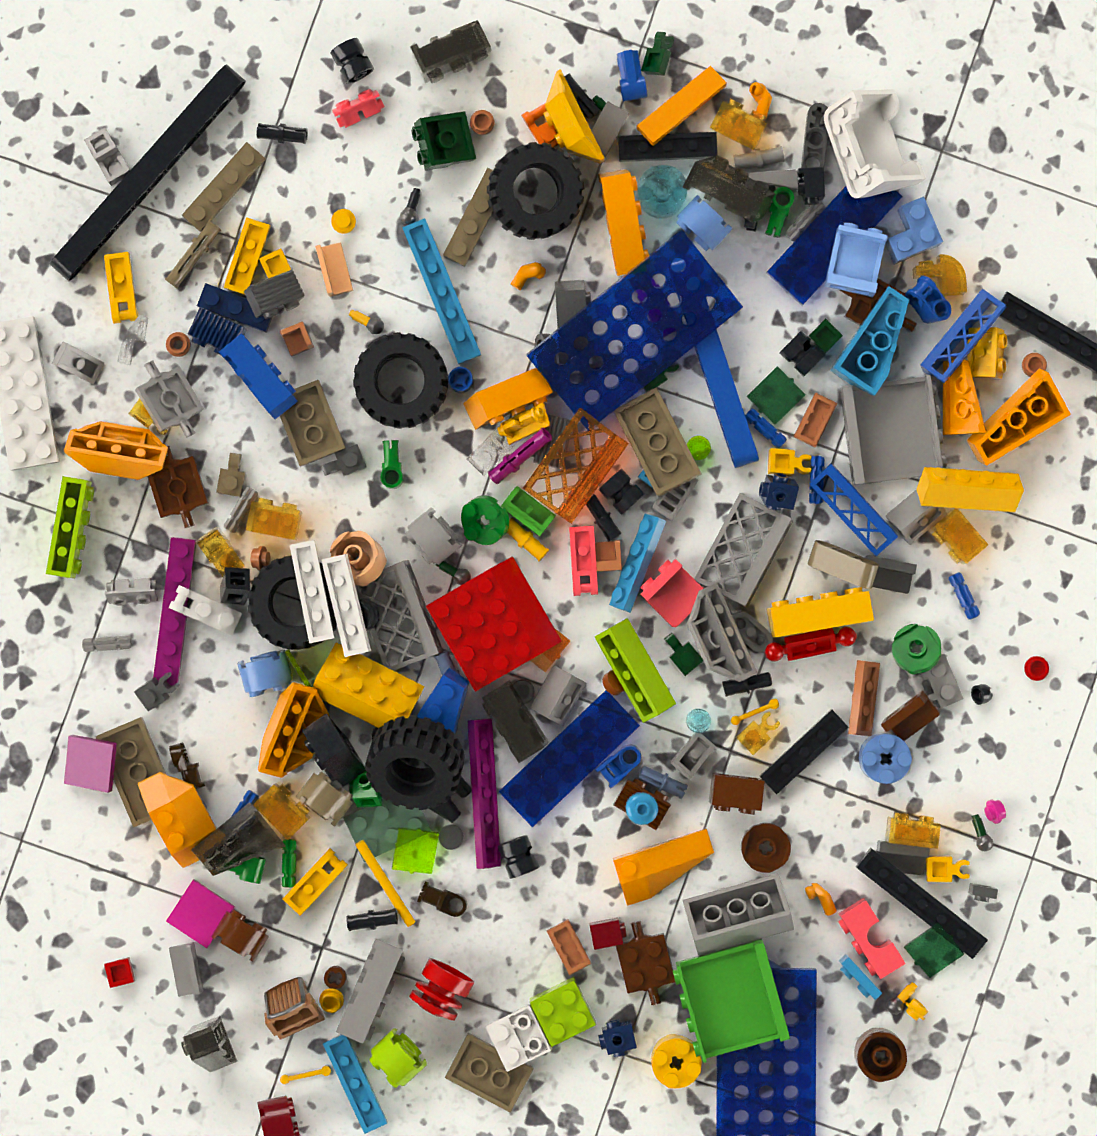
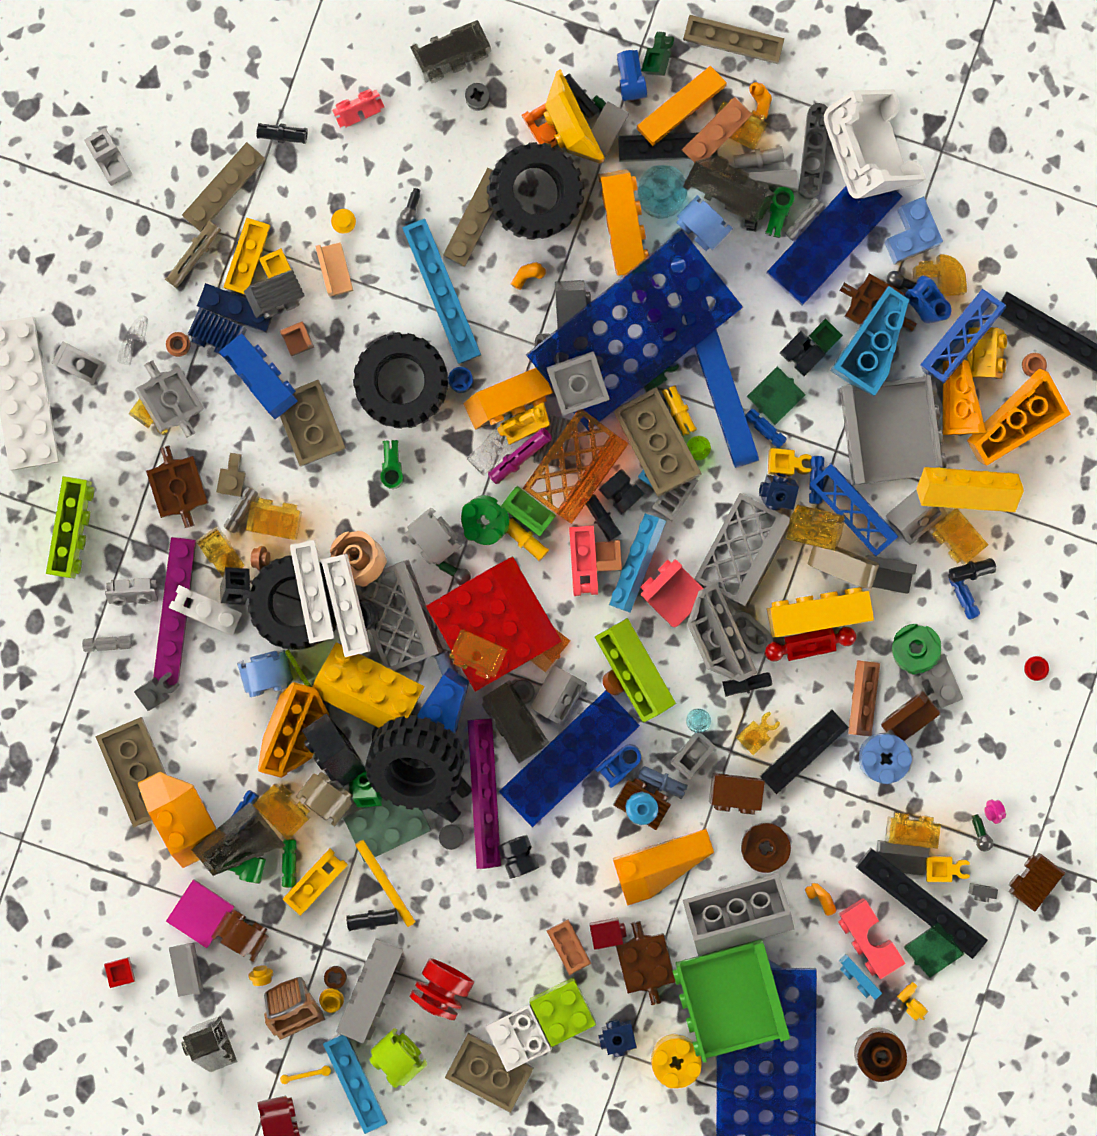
(90, 763): tile -> none
(116, 450): light orange wedge -> none
(120, 286): yellow plate -> none
(147, 172): black beam -> none
(180, 760): dark brown connector -> none
(261, 975): none -> yellow plate
(348, 461): dark grey plate -> none
(351, 59): black wheel -> none
(374, 325): piece -> none
(415, 850): clear neon green piece -> none
(441, 899): dark brown connector -> none
(443, 140): dark green plate -> none
(478, 101): none -> dark grey wheel
(478, 653): none -> clear yellow brick
(482, 122): nougat plate -> none
(578, 383): none -> light grey plate
(679, 410): none -> yellow pin
(684, 656): dark green plate -> none
(717, 131): none -> nougat plate
(733, 39): none -> dark tan plate
(773, 704): yellow hinge -> none
(811, 185): black brick -> none
(815, 420): nougat plate -> none
(815, 527): none -> clear yellow brick
(856, 259): light blue panel -> none
(896, 279): none -> flat silver piece
(972, 570): none -> black axle
(976, 694): black hinge -> none
(1035, 881): none -> reddish brown brick

